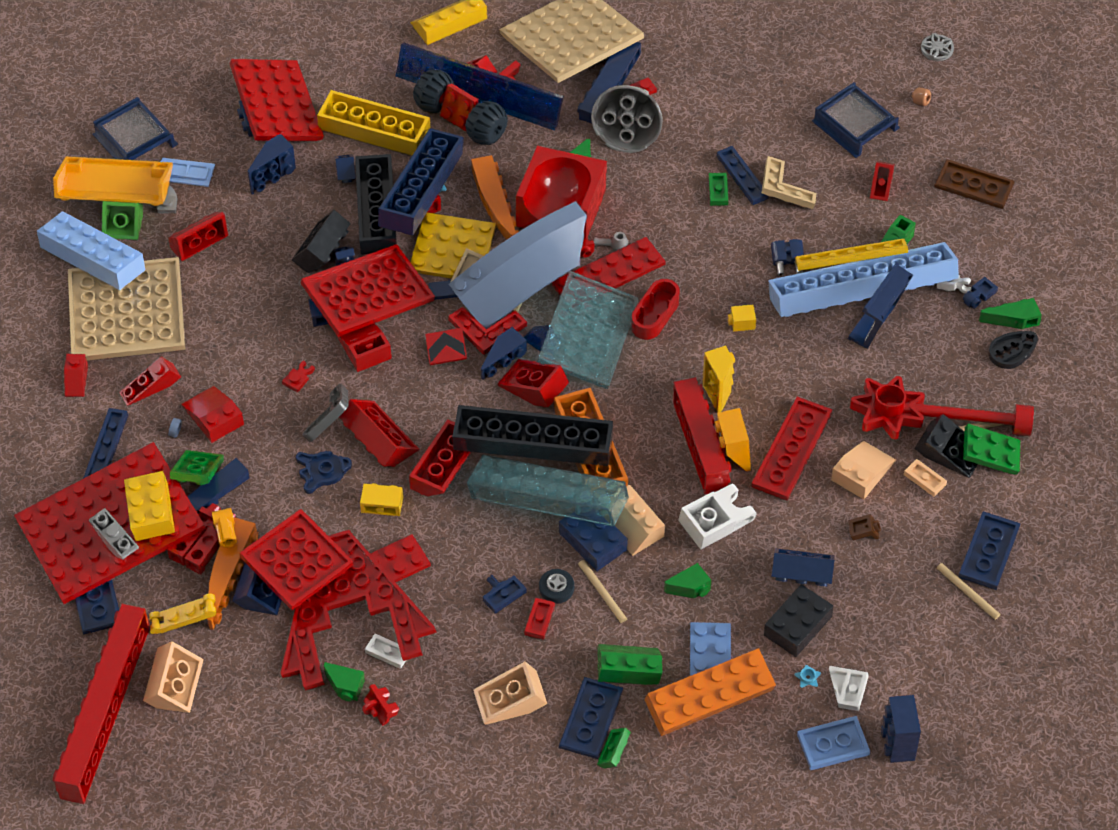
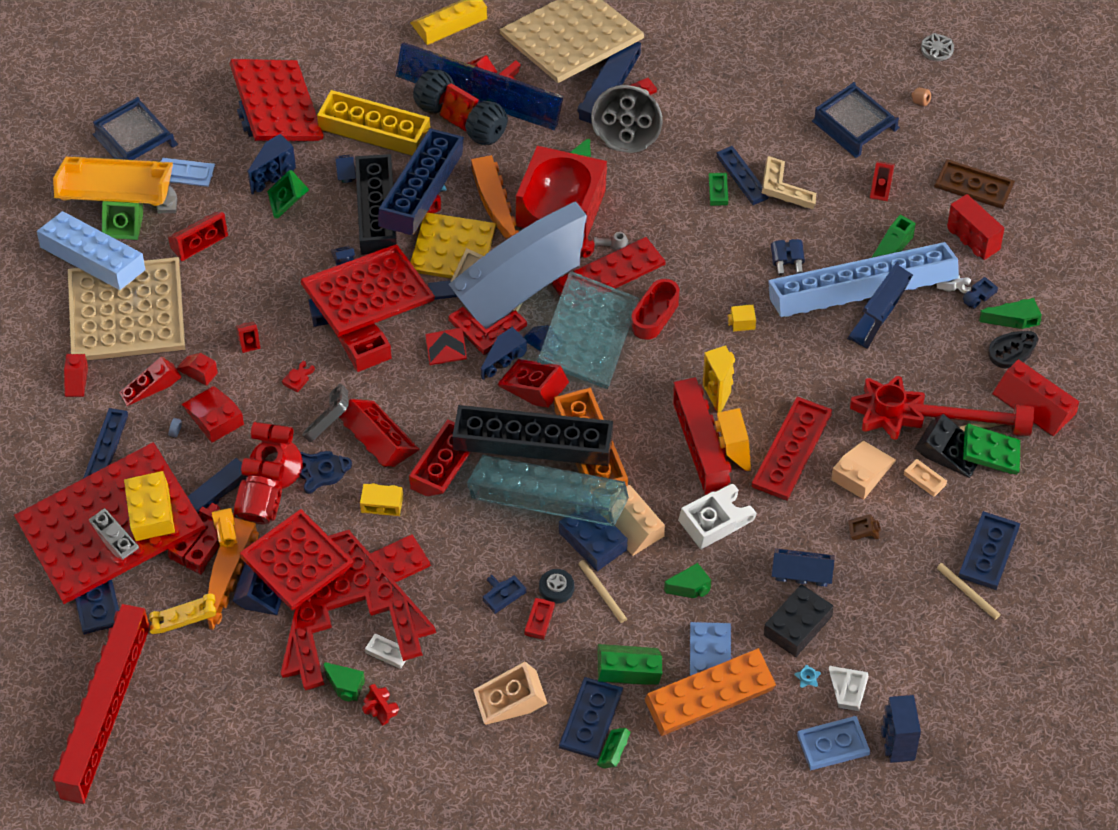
(173, 678): light nougat slope -> none
(196, 467): green plate -> none
(199, 368): none -> red slope
(248, 336): none -> red slope
(262, 490): none -> red piece
(286, 193): none -> green slope
(321, 242): black brick -> none
(851, 254): yellow tile -> none
(975, 227): none -> red brick
(1027, 387): none -> red slope

